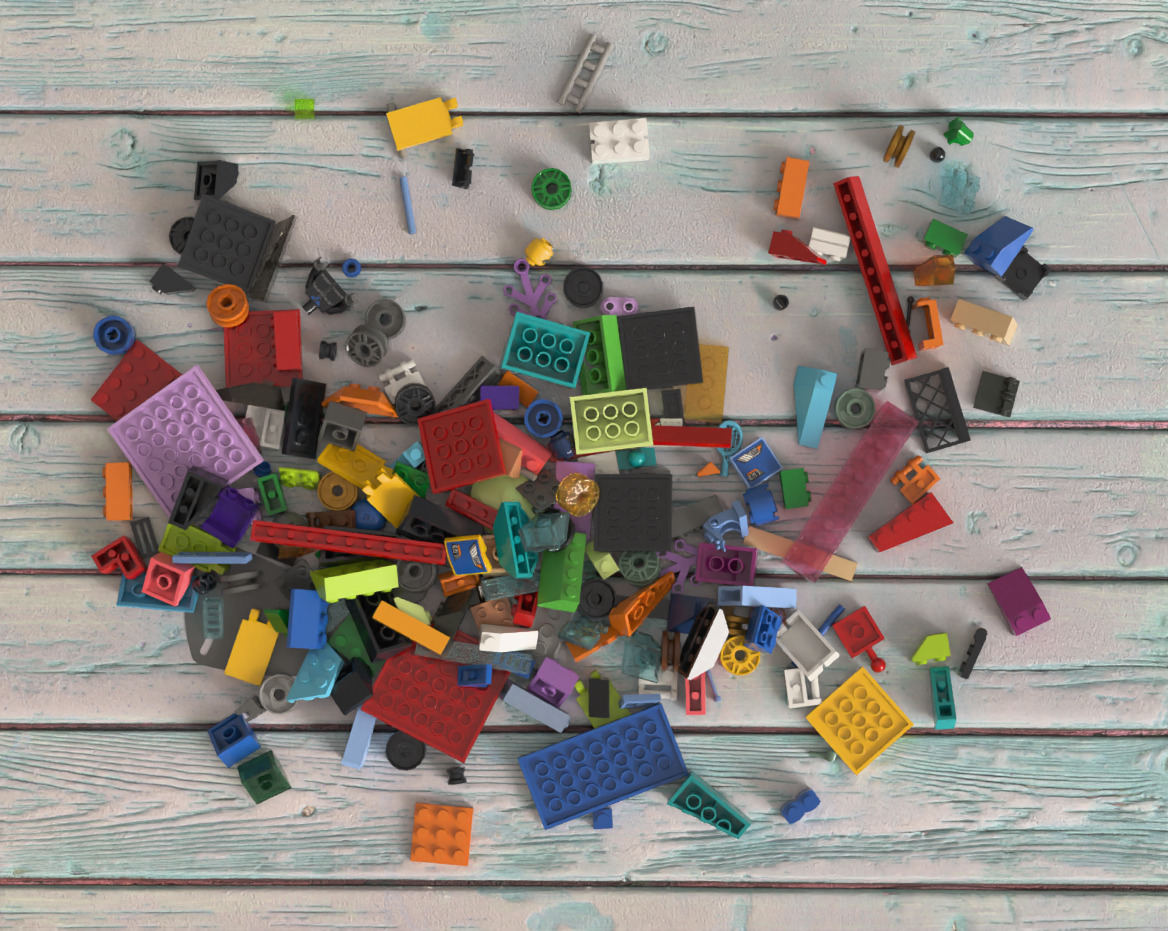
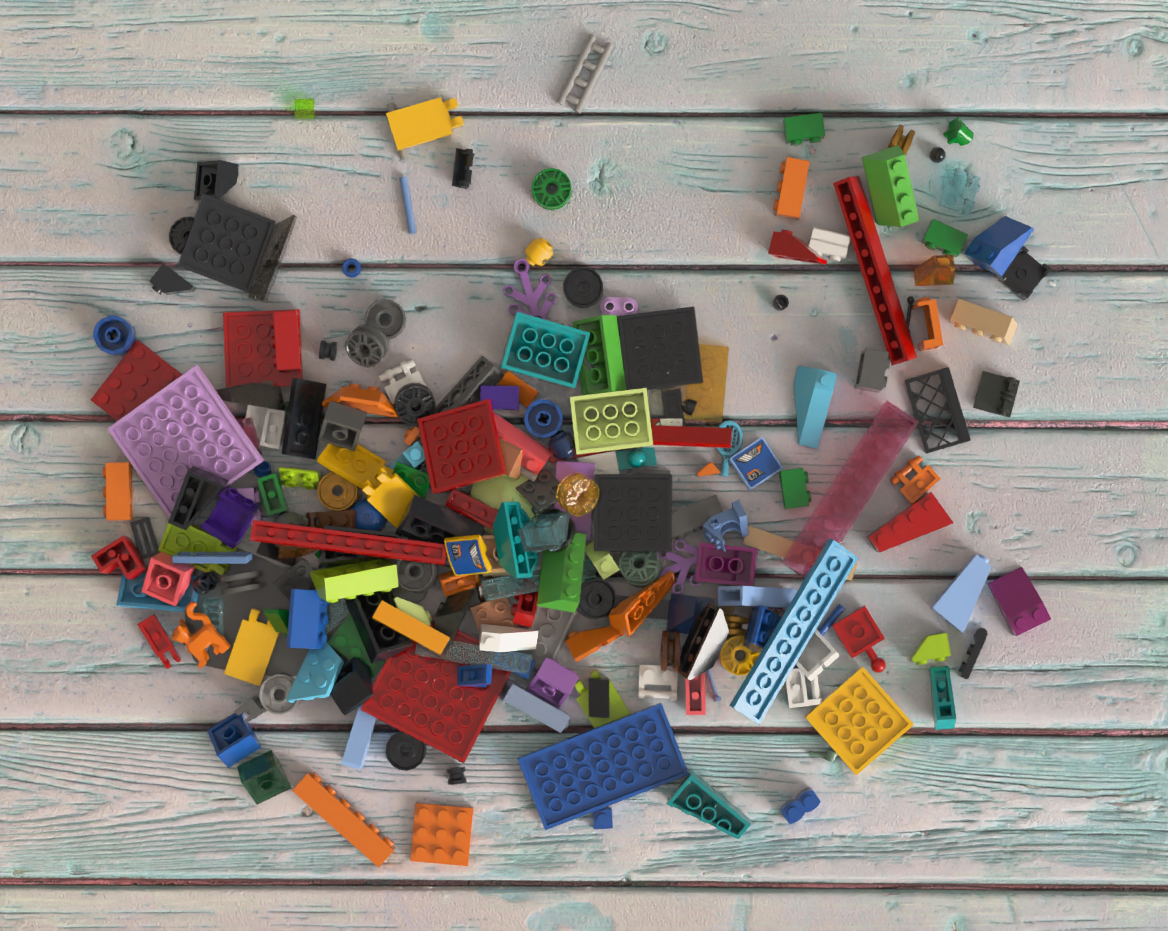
(158, 639): none -> red hinge
(201, 639): none -> orange animal
(223, 296): orange wheel -> none
(325, 292): torso -> none
(344, 819): none -> orange brick
(411, 435): none -> orange plate
(582, 632): clear light blue plate -> none
(619, 141): white piece -> none
(639, 701): medium blue tile -> none
(642, 657): clear light blue slope -> none
(689, 409): none -> black hinge
(761, 504): blue brick -> none
(794, 631): none -> plate
(804, 128): none -> green brick
(866, 408): sand green wheel -> none
(890, 187): none -> bright green slope
(962, 593): none -> light blue slope

